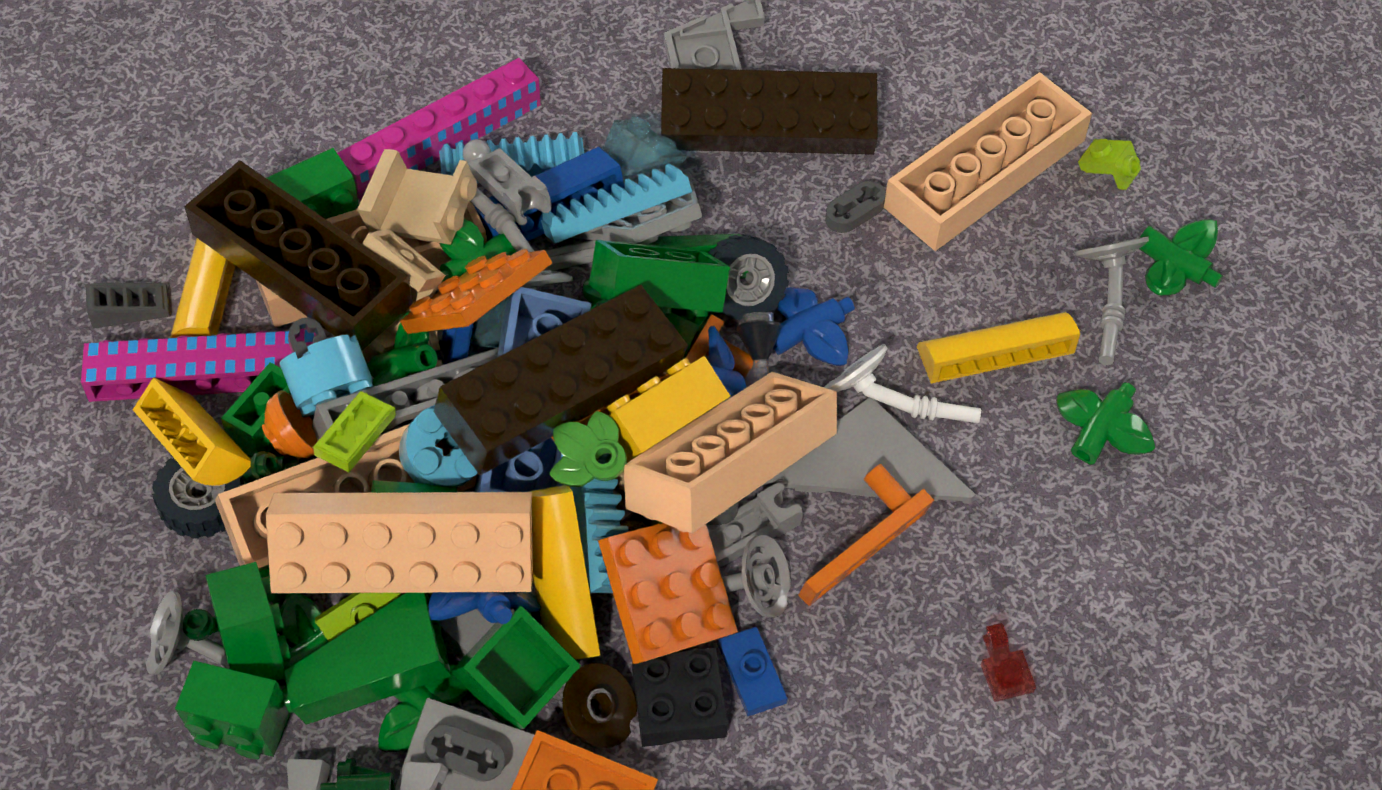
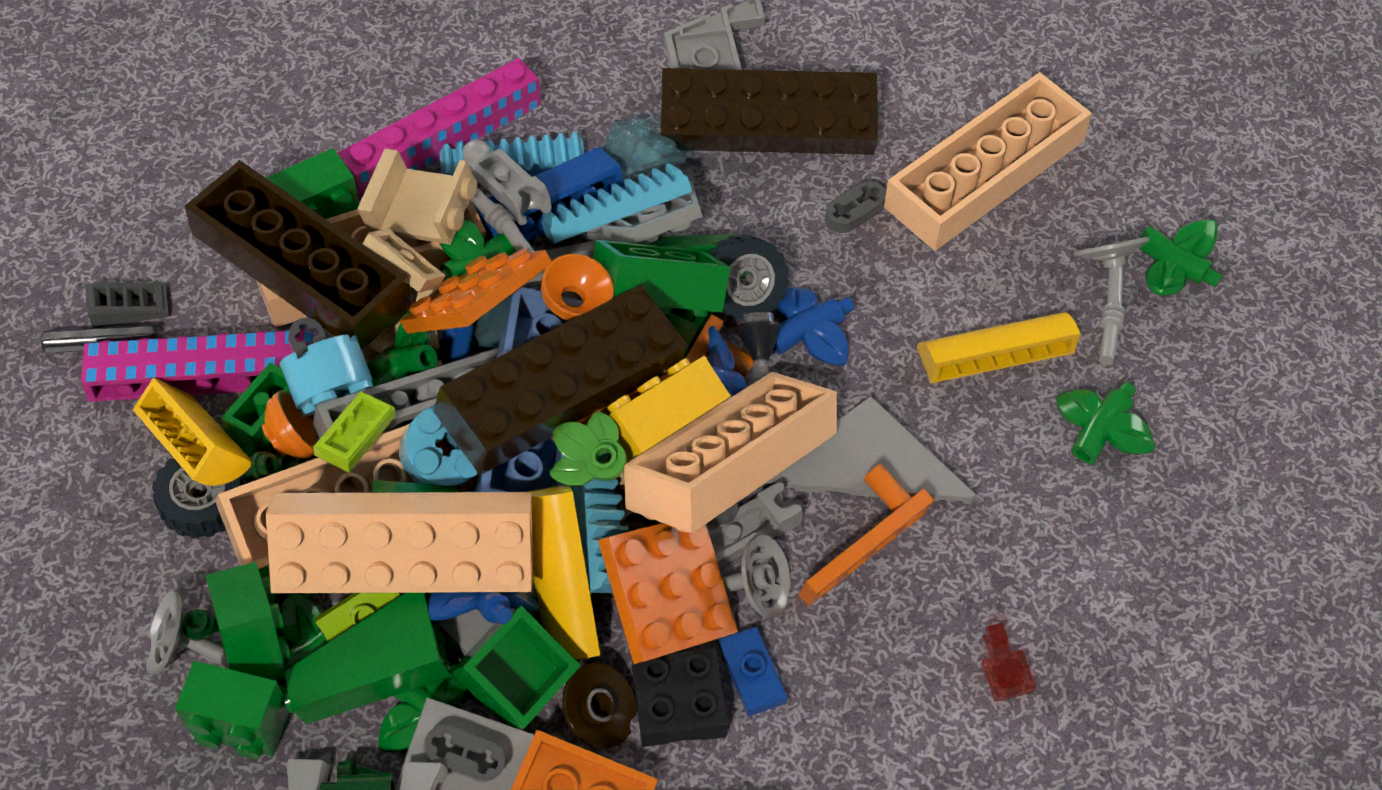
(73, 339): none -> black axle
(203, 293): yellow brick -> none
(578, 275): none -> orange piece
(861, 378): white dish -> none
(1112, 158): lime bracket -> none

